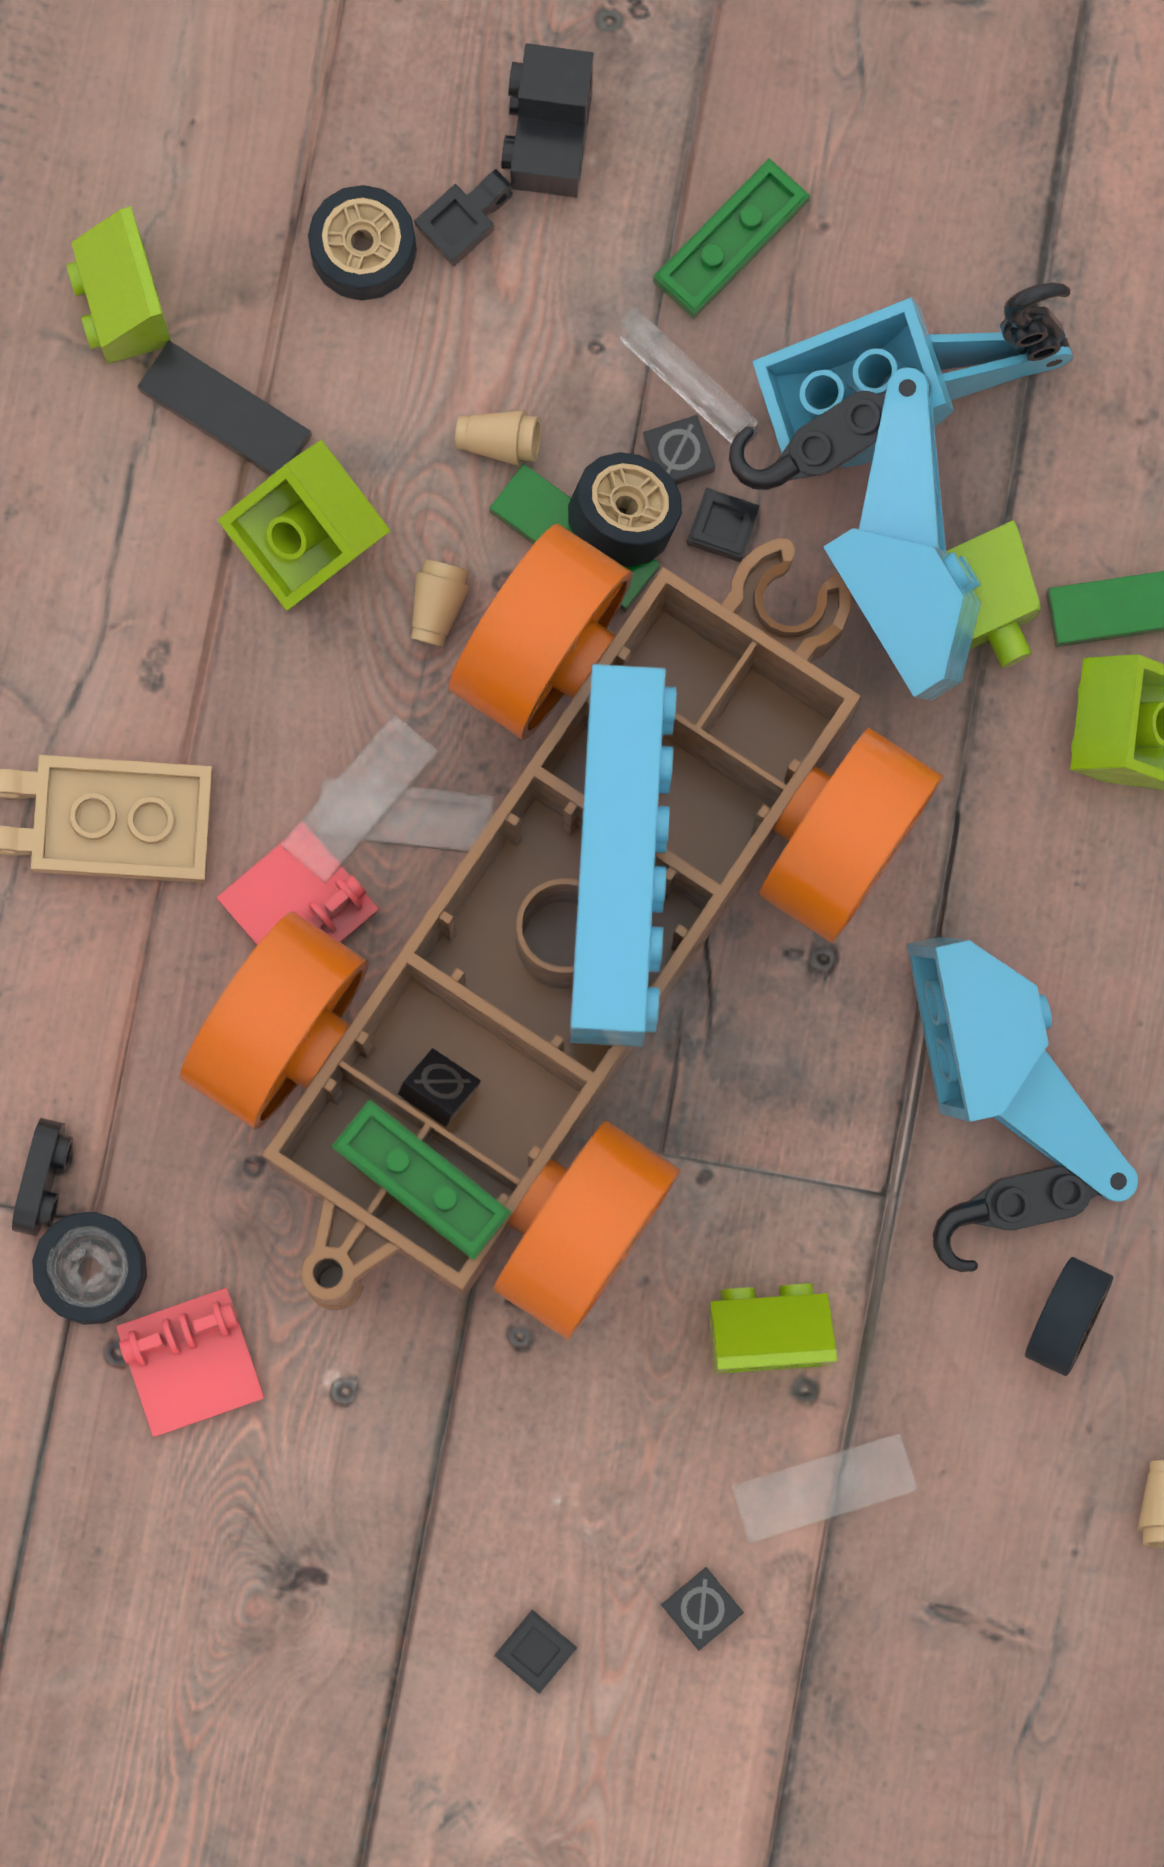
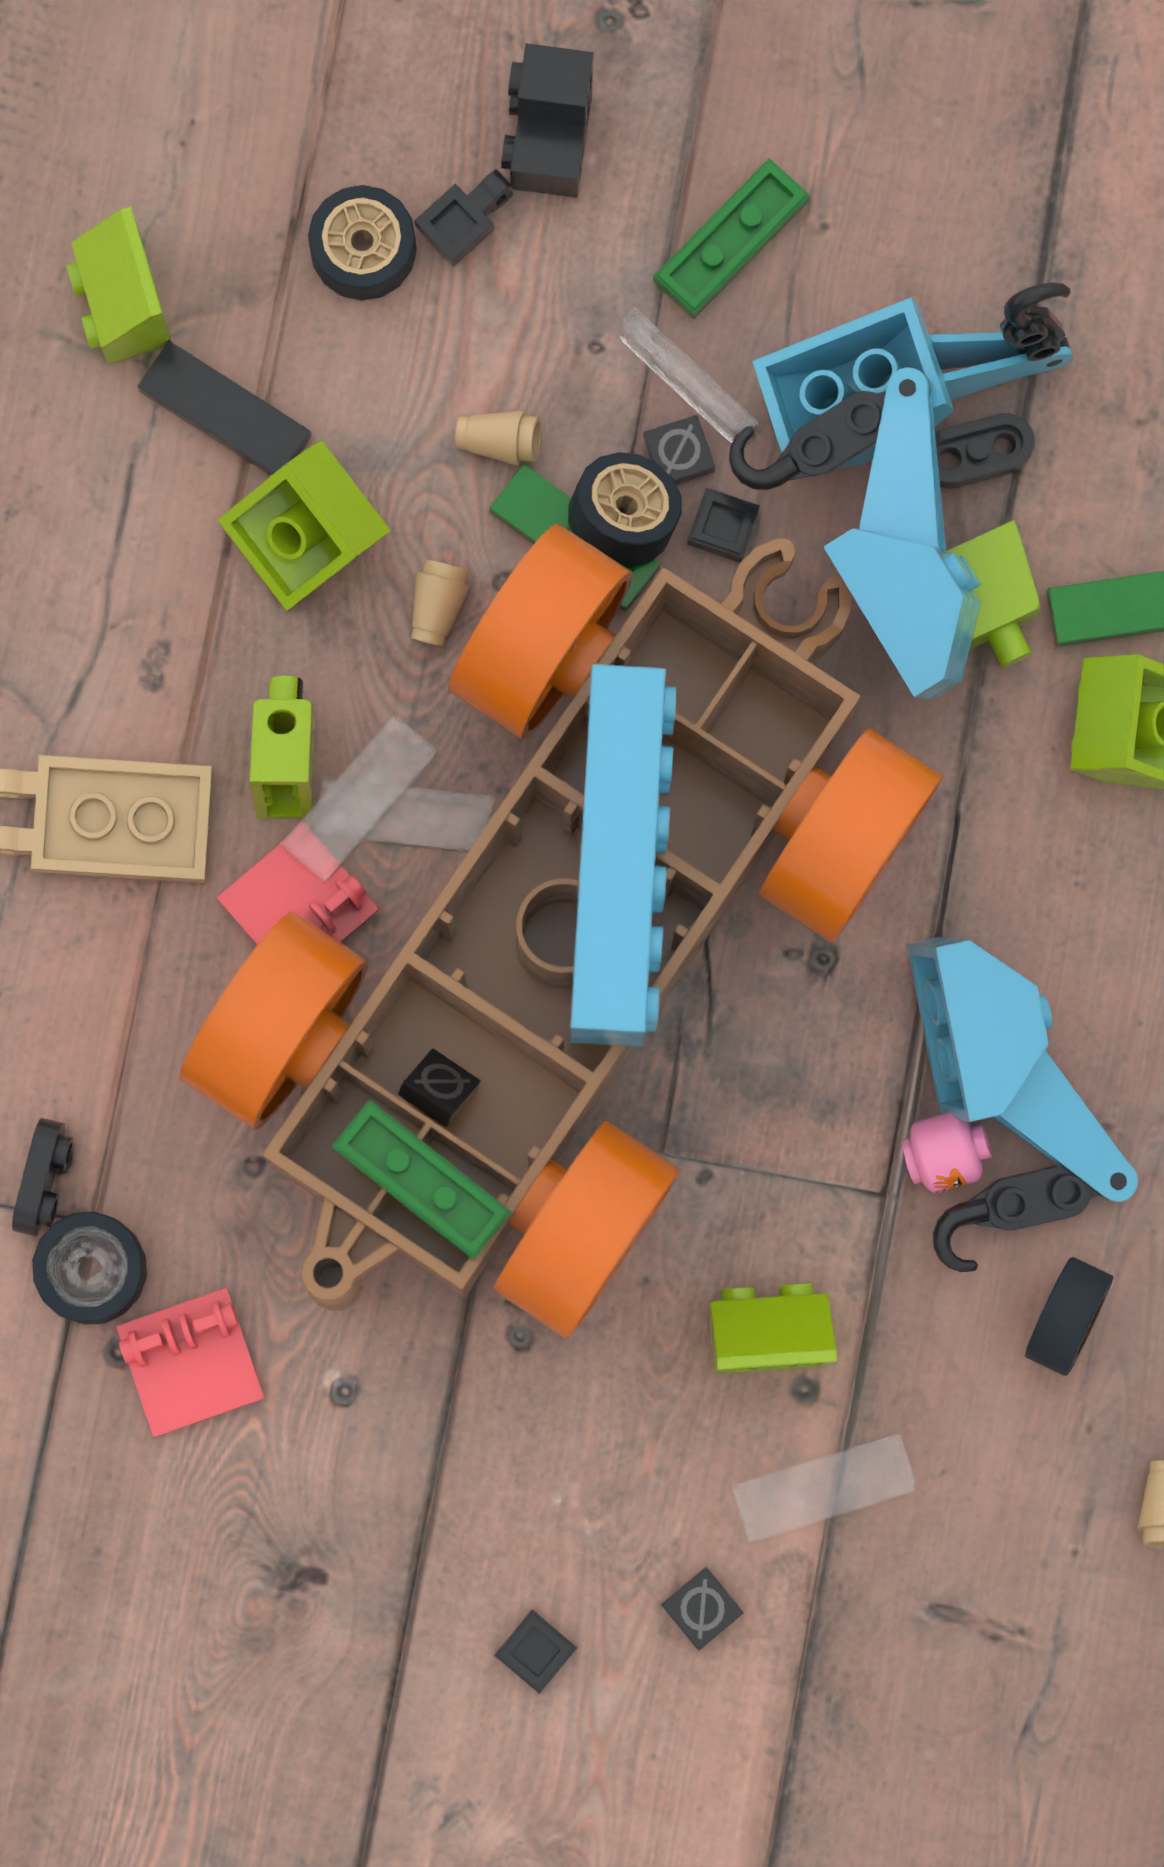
(283, 751): none -> lime torso
(945, 1152): none -> bright pink head
(975, 449): none -> black plate

